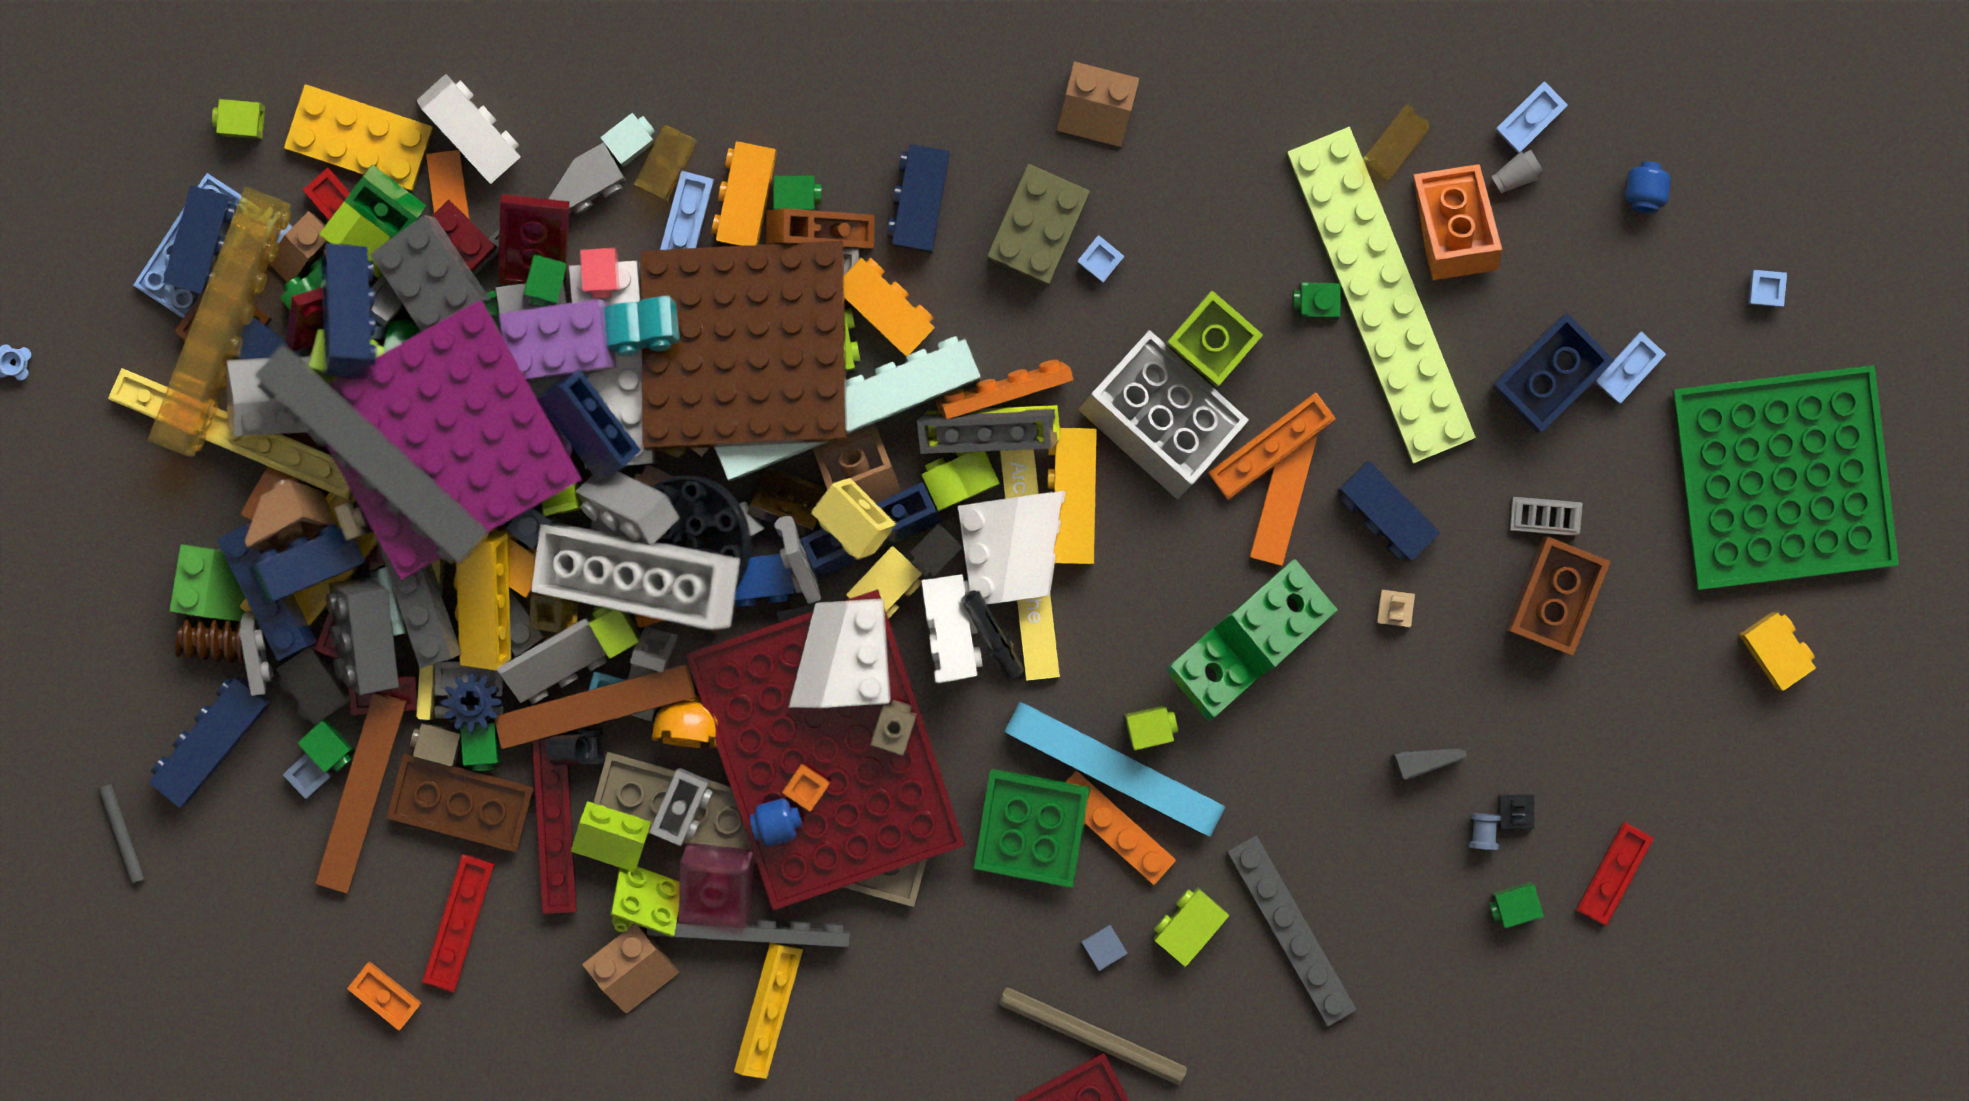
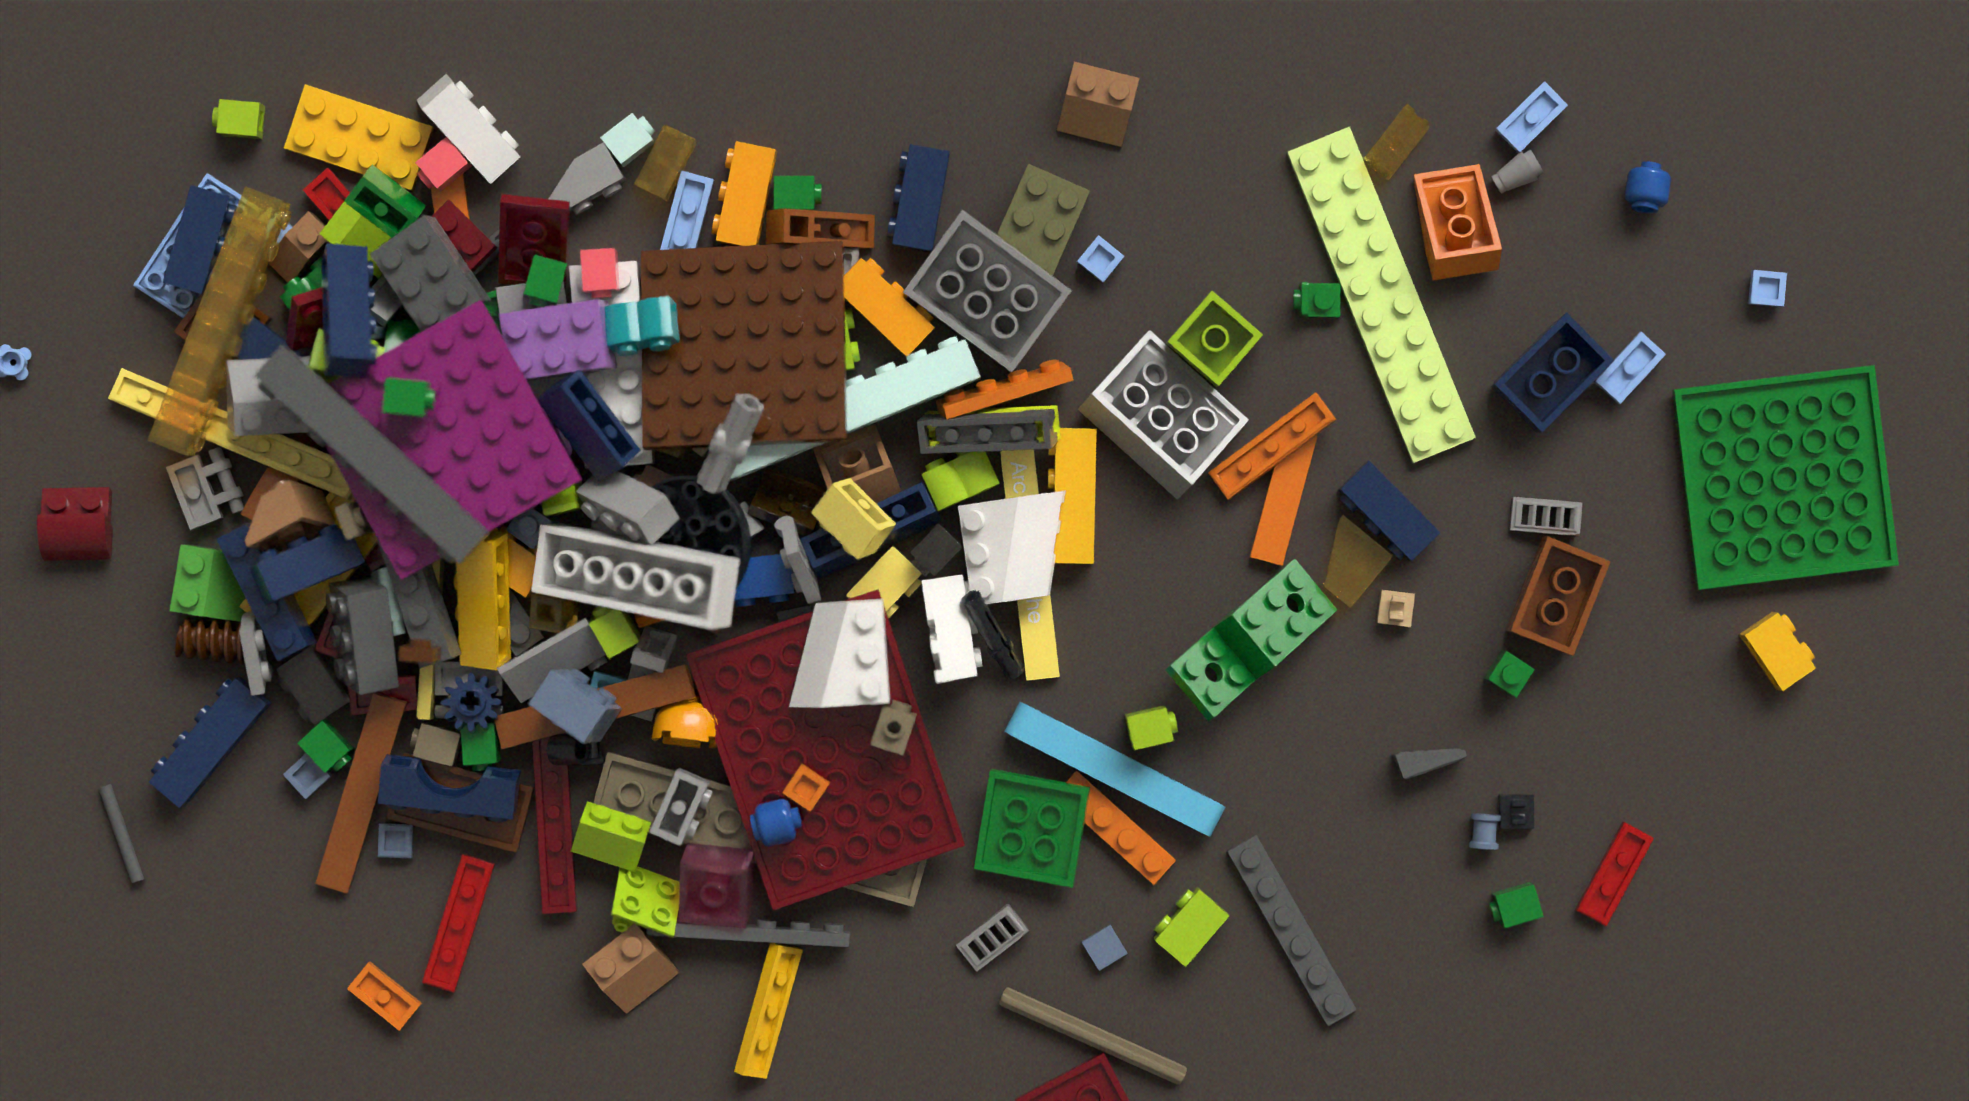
(75, 524): none -> dark red brick
(195, 490): none -> light grey plate
(395, 840): none -> sand blue tile
(408, 397): none -> green brick
(408, 785): none -> dark blue arch
(420, 651): none -> reddish brown plate
(442, 165): none -> coral brick
(576, 705): none -> sand blue brick
(730, 443): none -> light grey piece
(987, 291): none -> light grey slope
(1007, 912): none -> light grey slope
(1353, 562): none -> clear yellow wing
(1509, 673): none -> green brick

